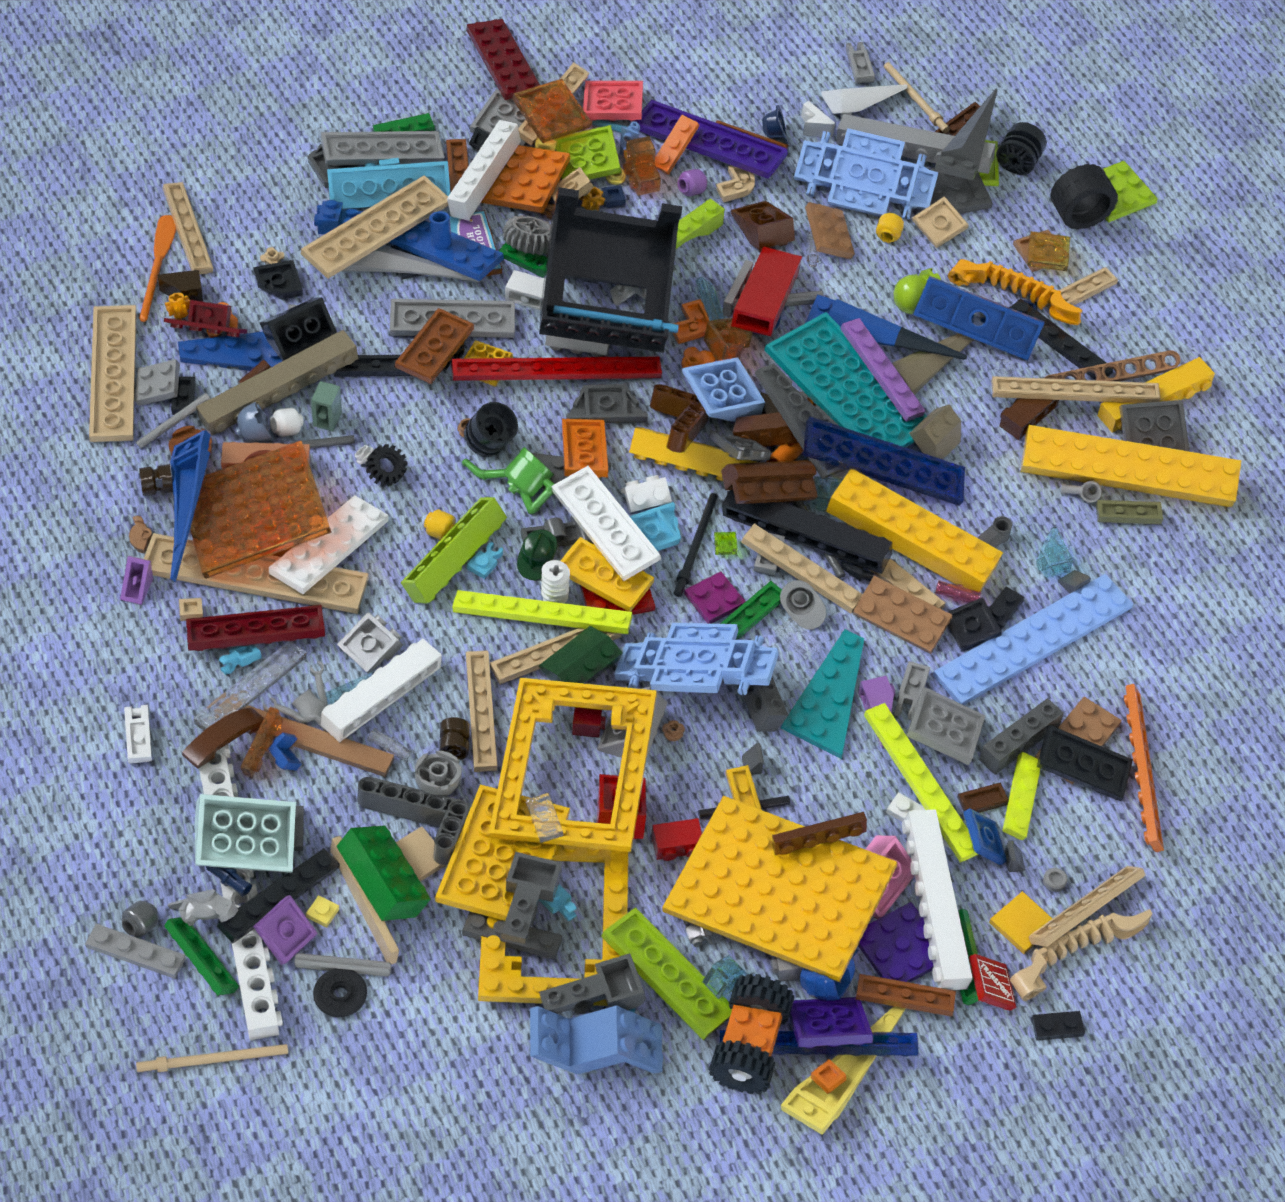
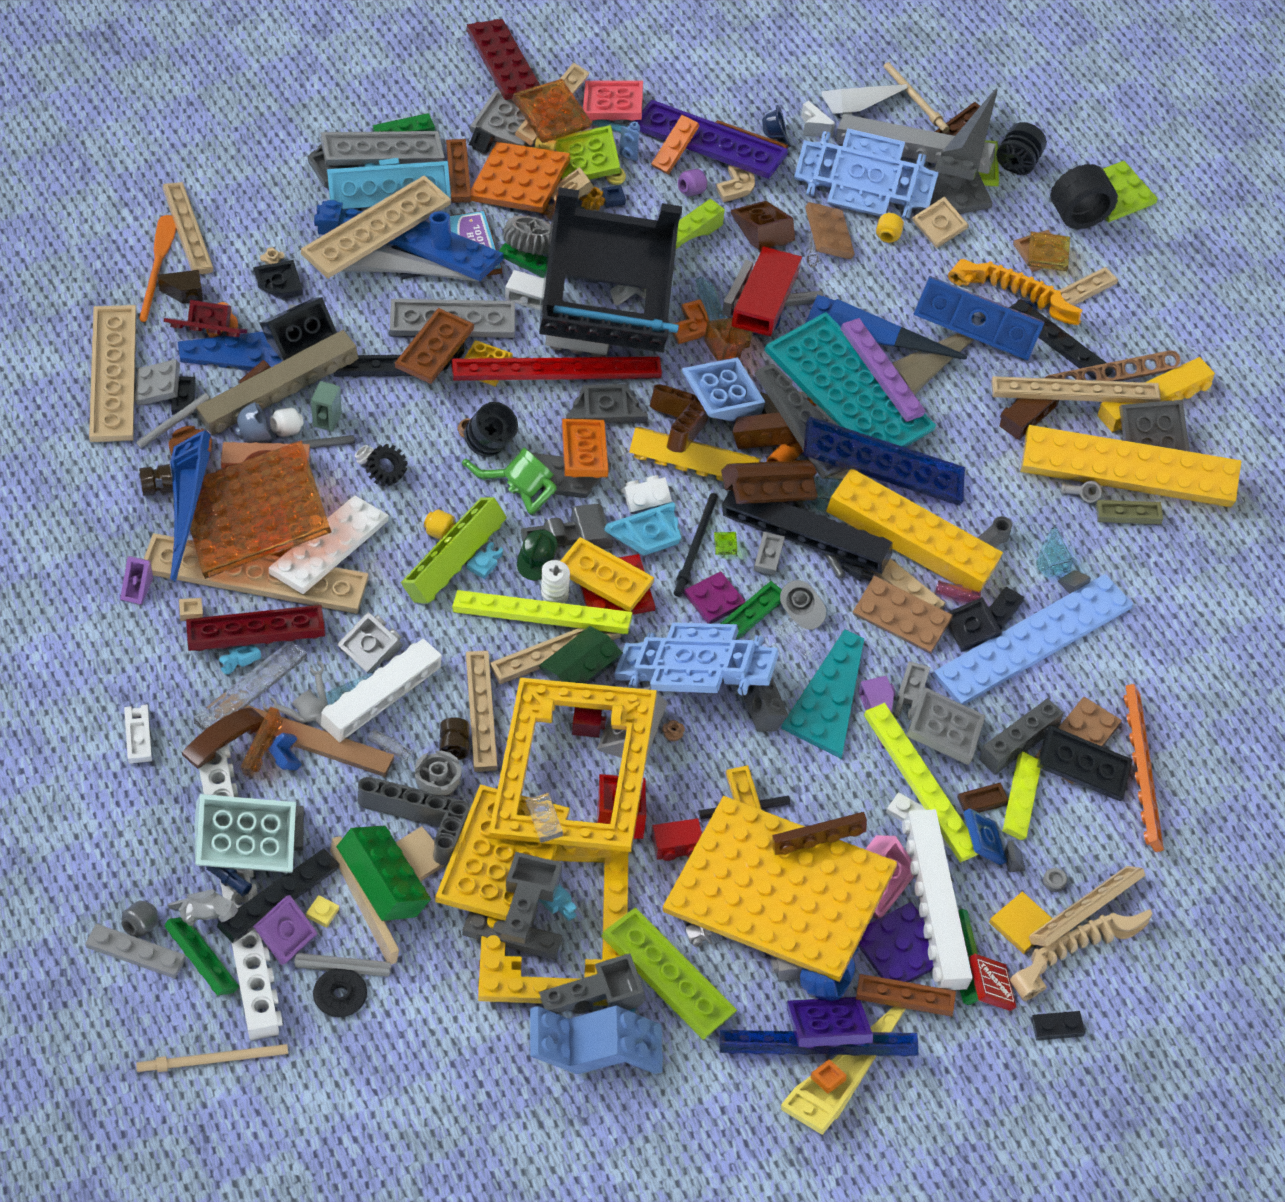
(140, 535): medium nougat piece -> none
(178, 305): light orange gear -> none
(483, 170): white brick -> none
(606, 523): white plate -> none
(641, 166): clear orange brick -> none
(694, 357): orange plate -> none
(722, 976): clear light blue slope -> none
(740, 447): dark grey wing -> none
(744, 1055): black plate -> none
(754, 759): dark grey slope -> none
(802, 568): tan plate -> none
(860, 63): light grey hinge -> none
(909, 289): lime tile -> none
(938, 432): dark tan slope -> none

